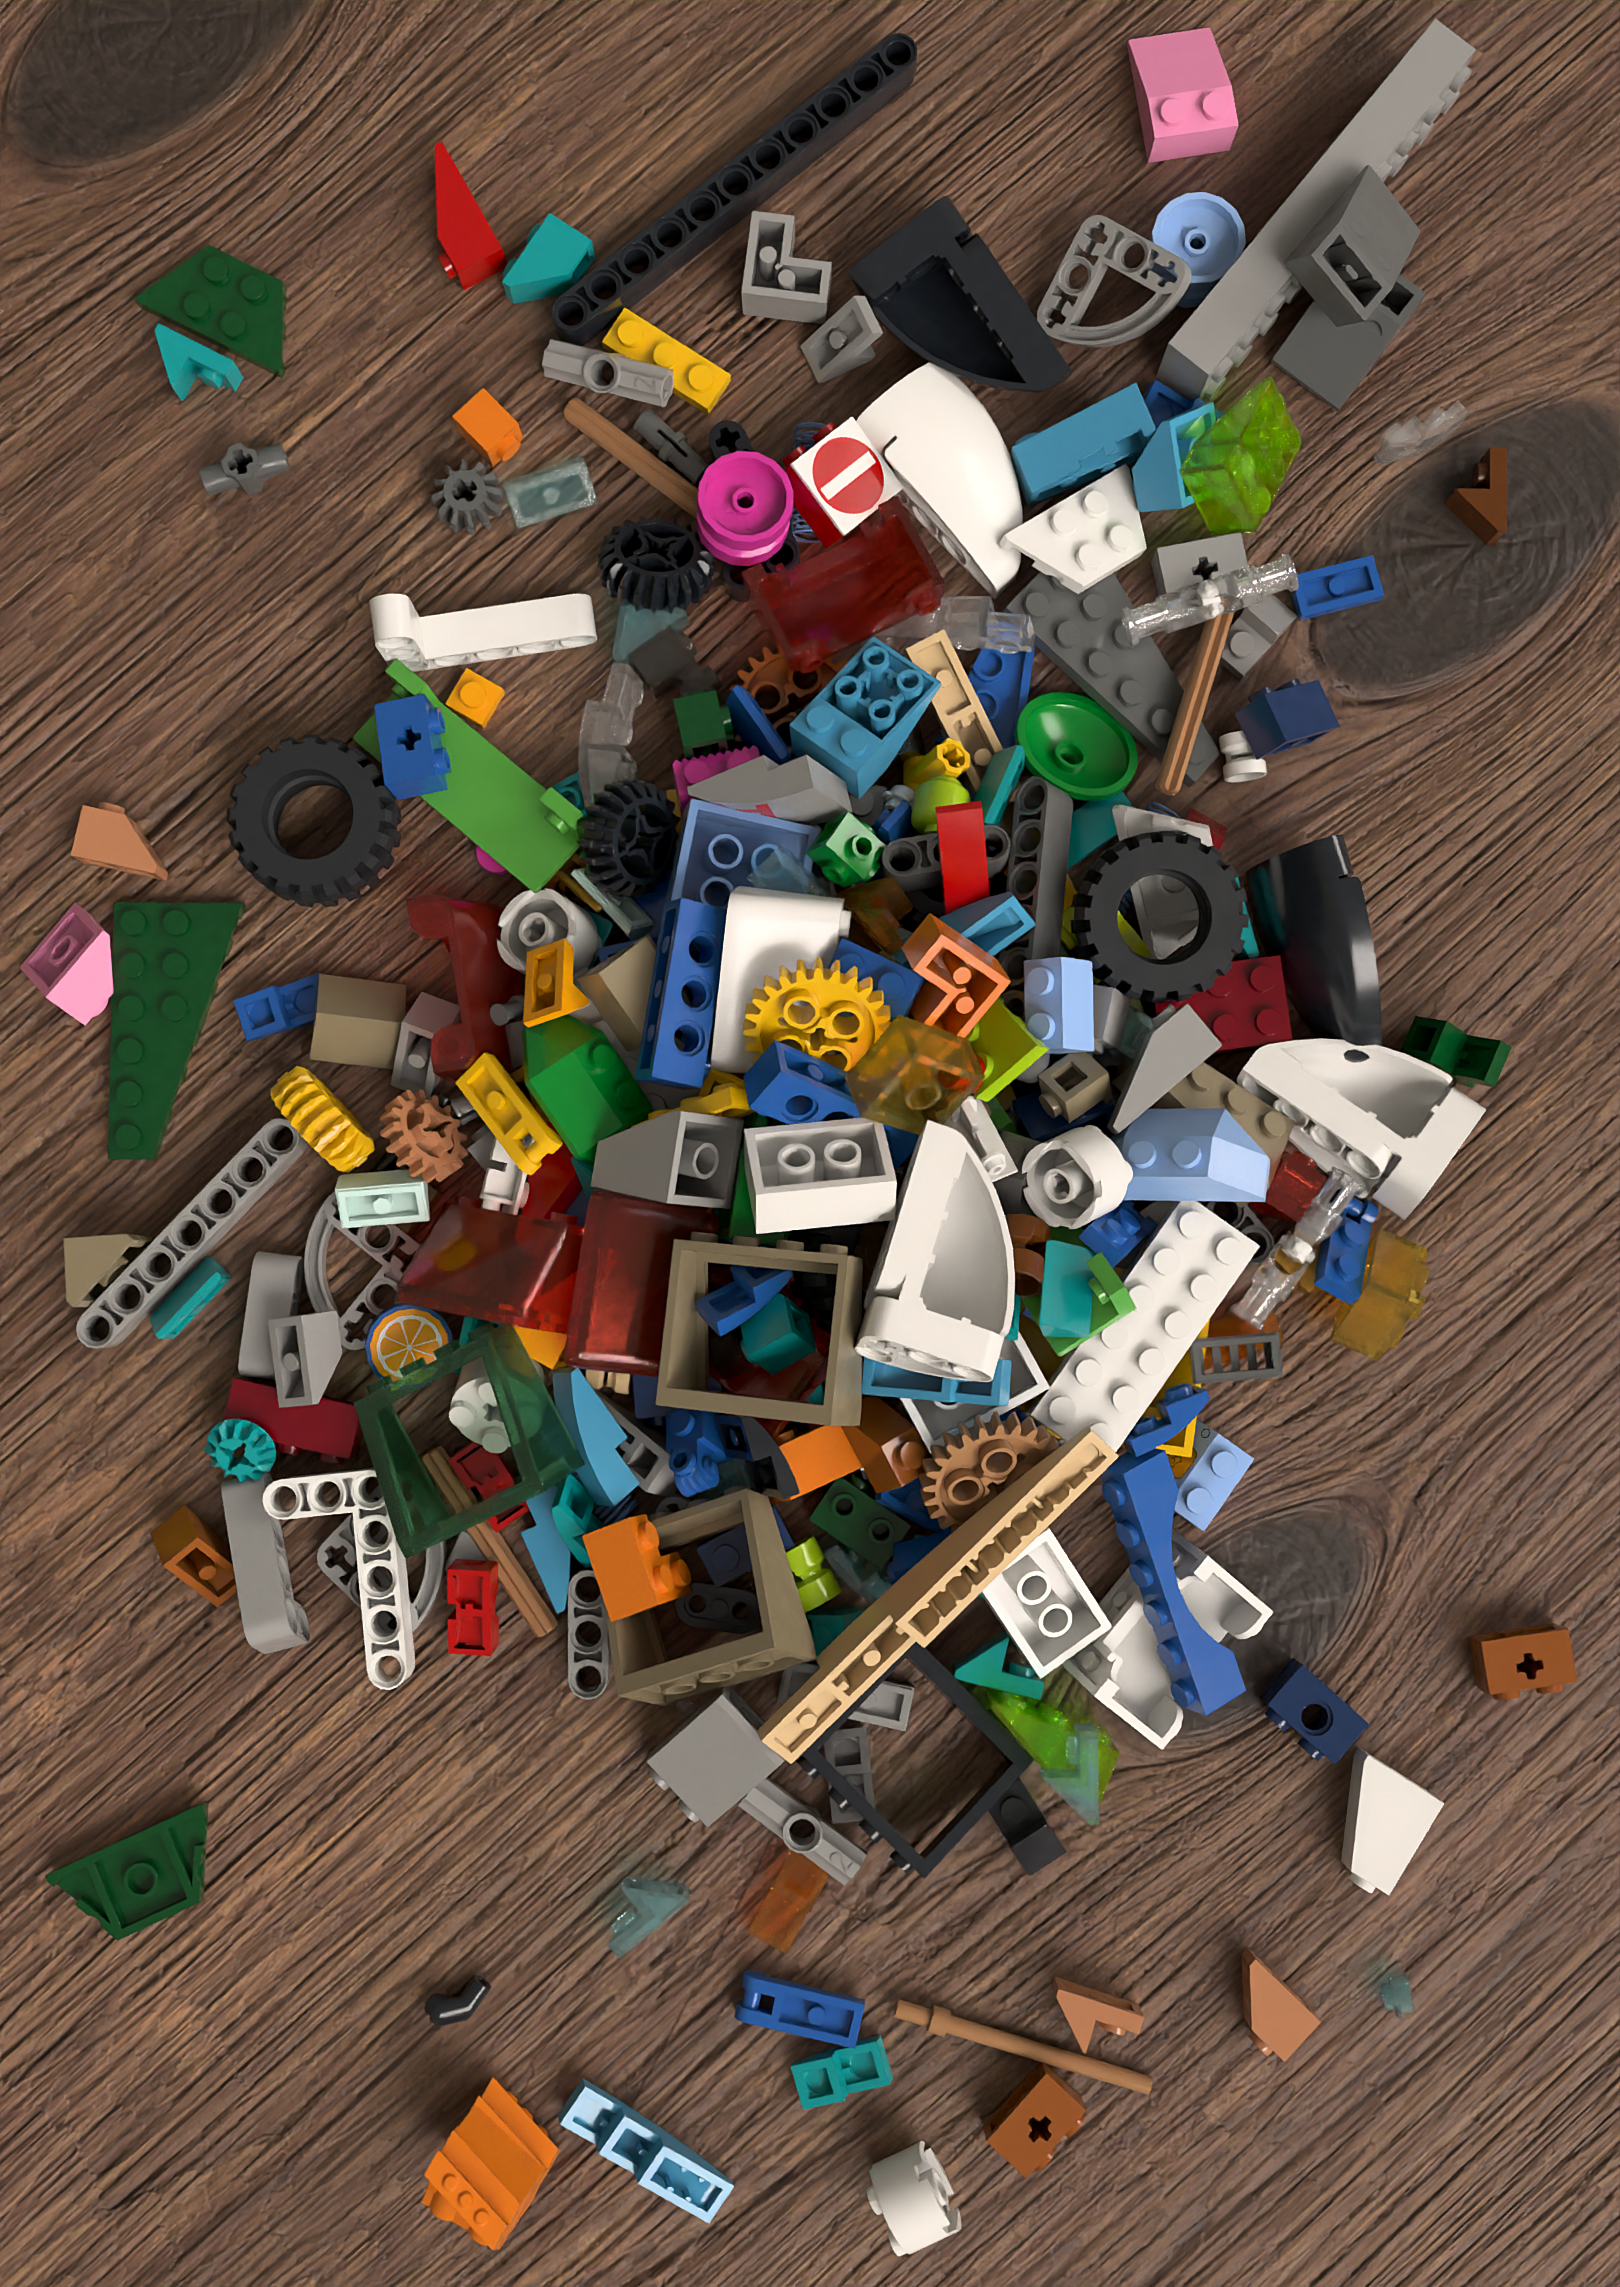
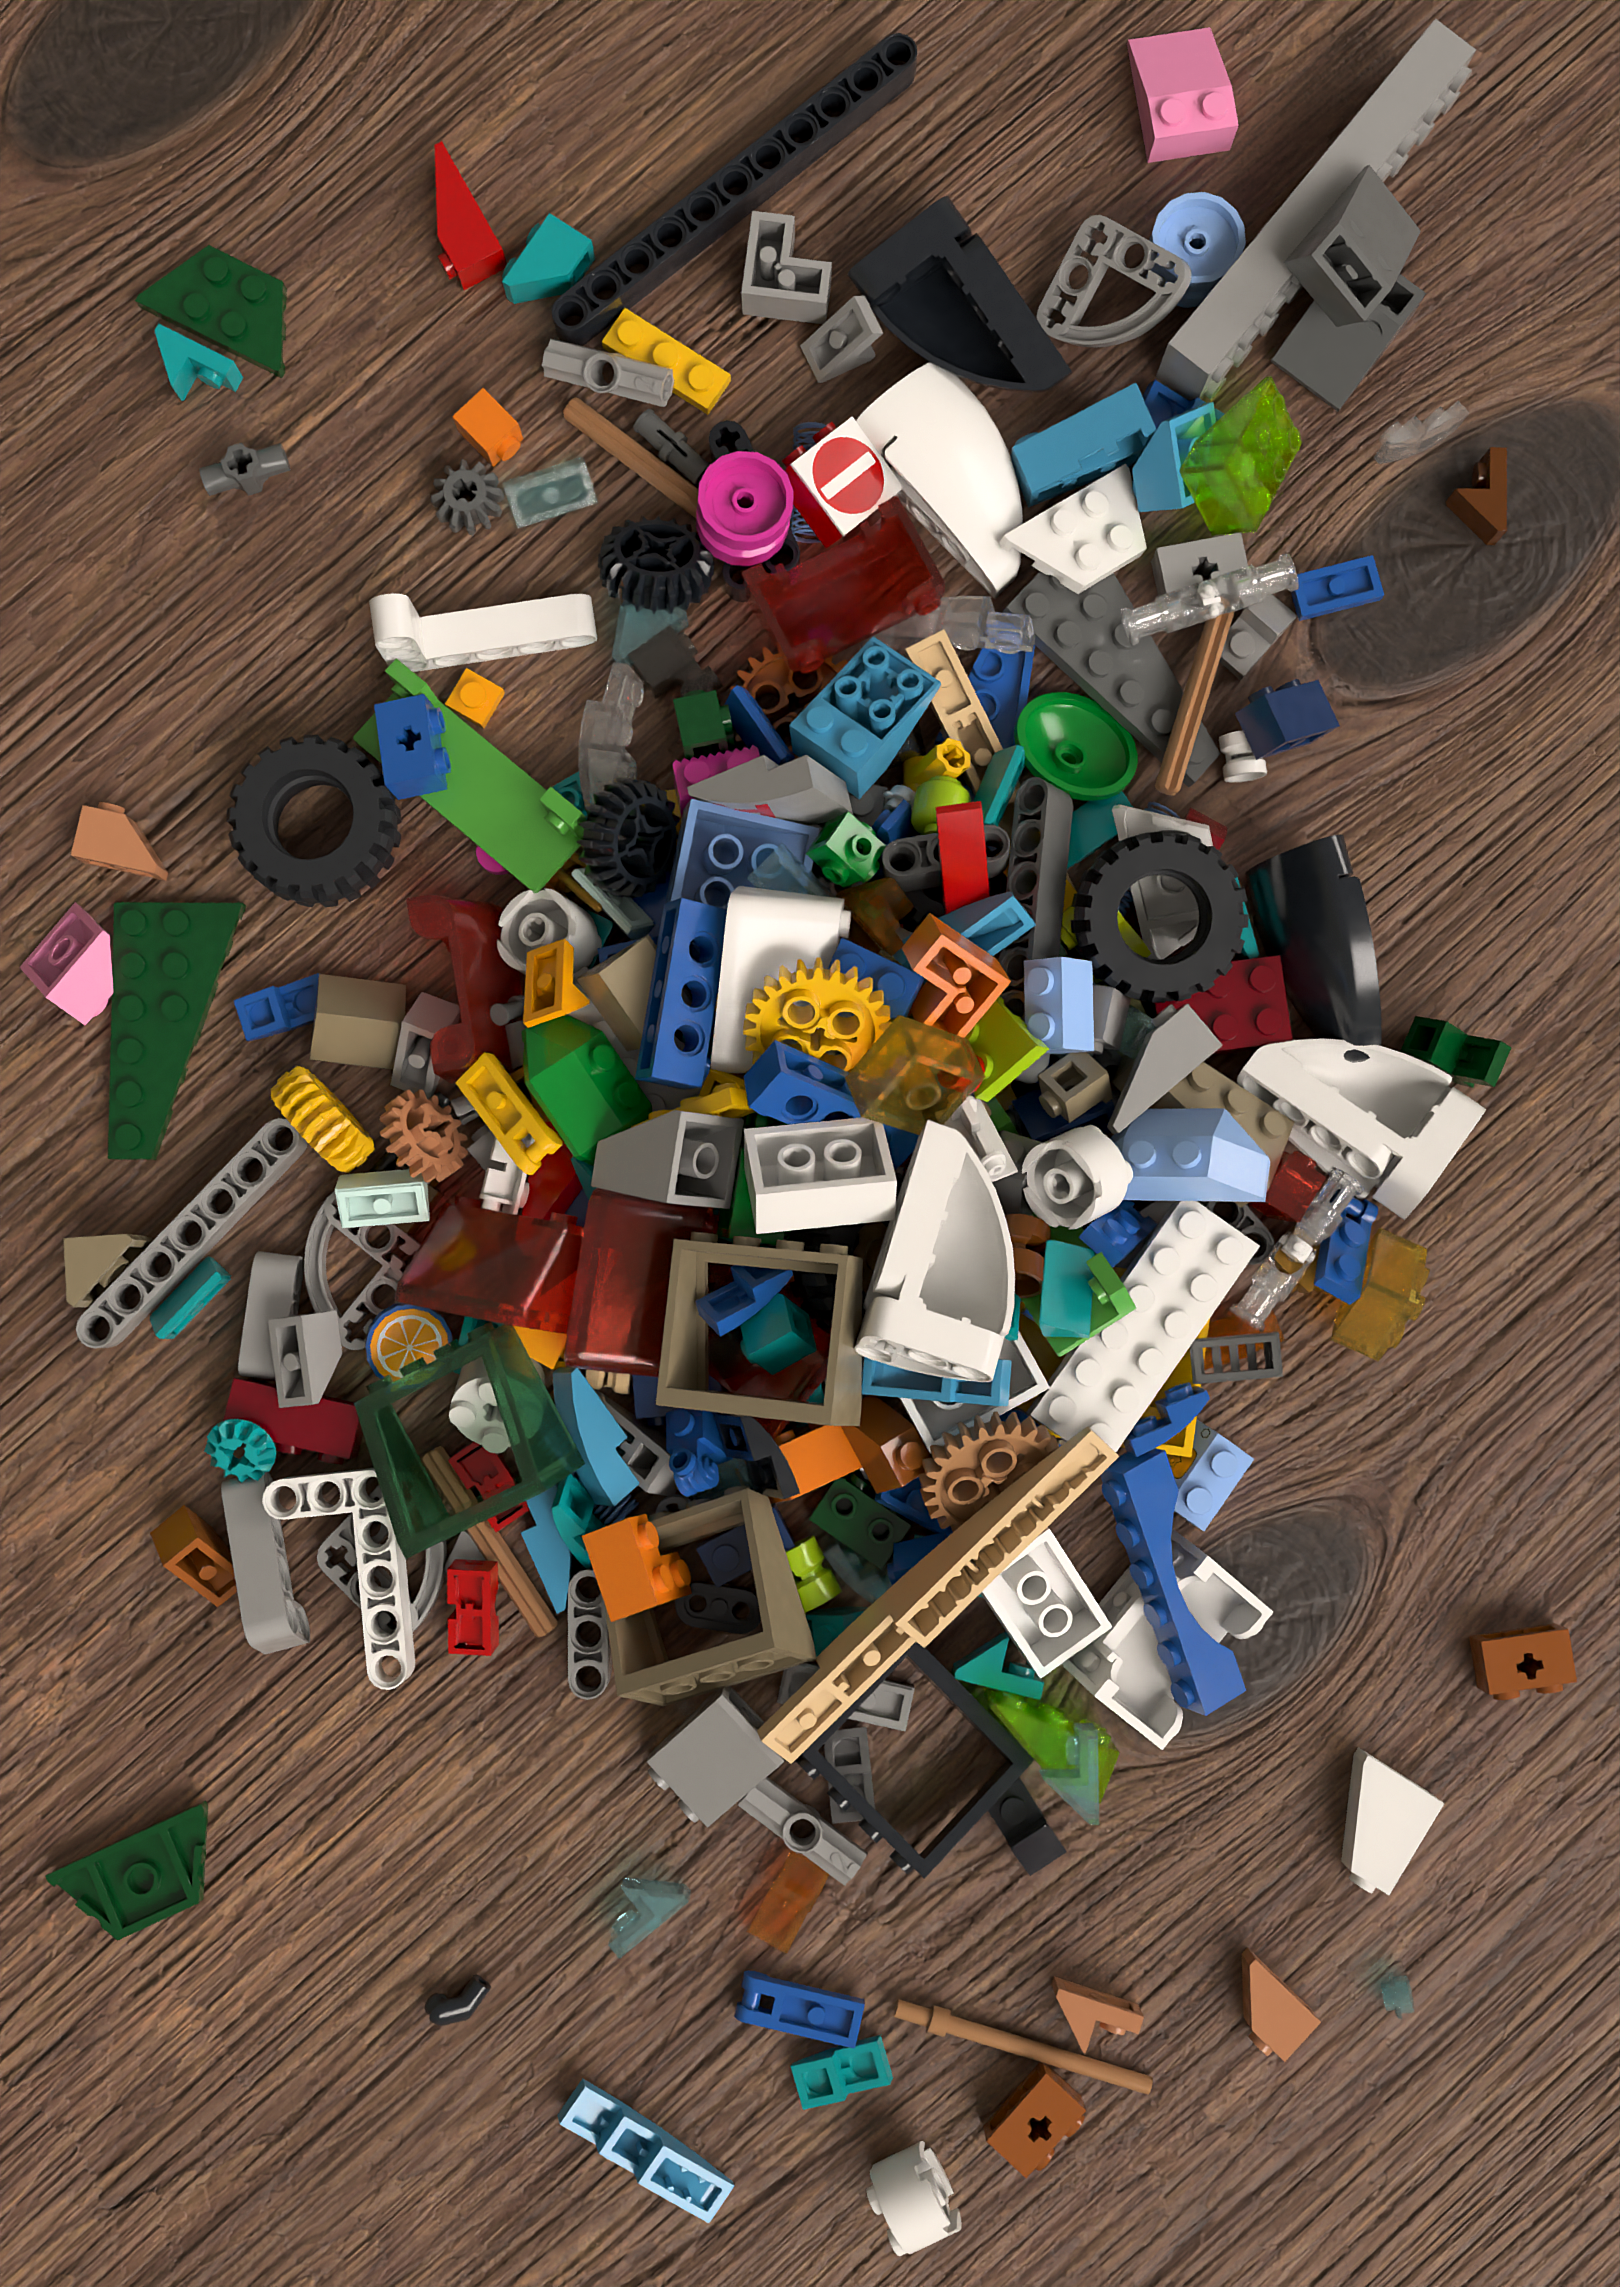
(490, 2168): orange slope -> none
(1337, 1724): dark blue brick -> none

